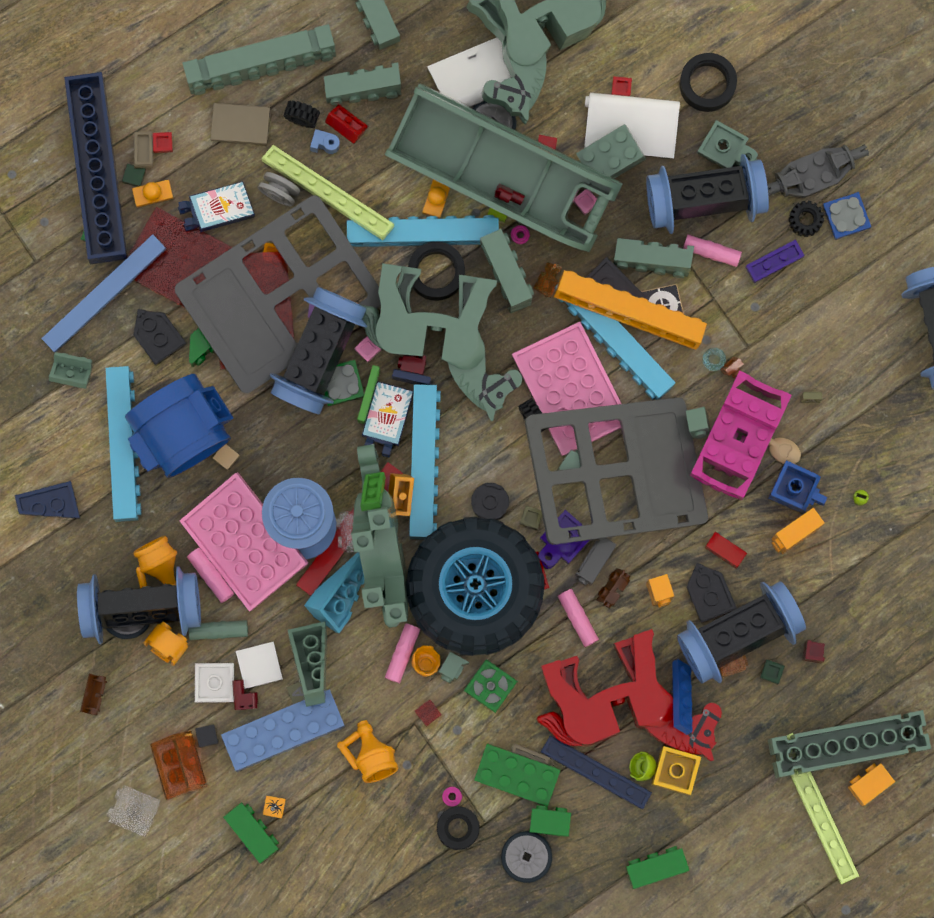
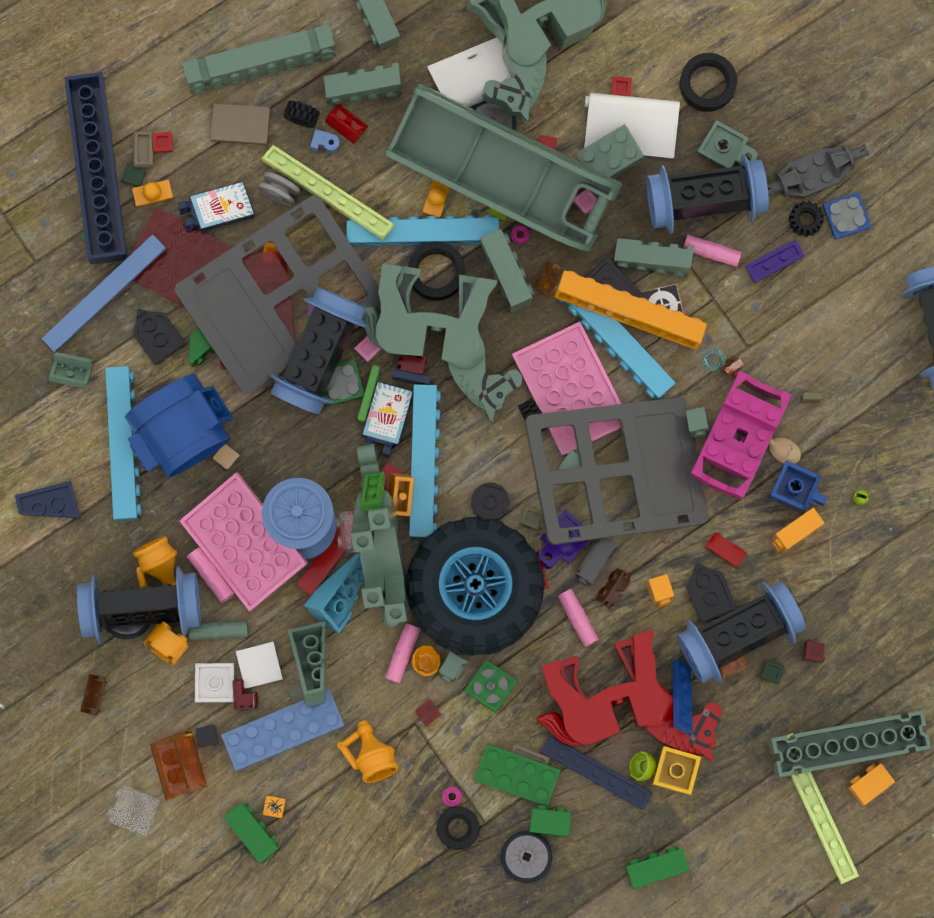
(507, 194): dark red piece -> none

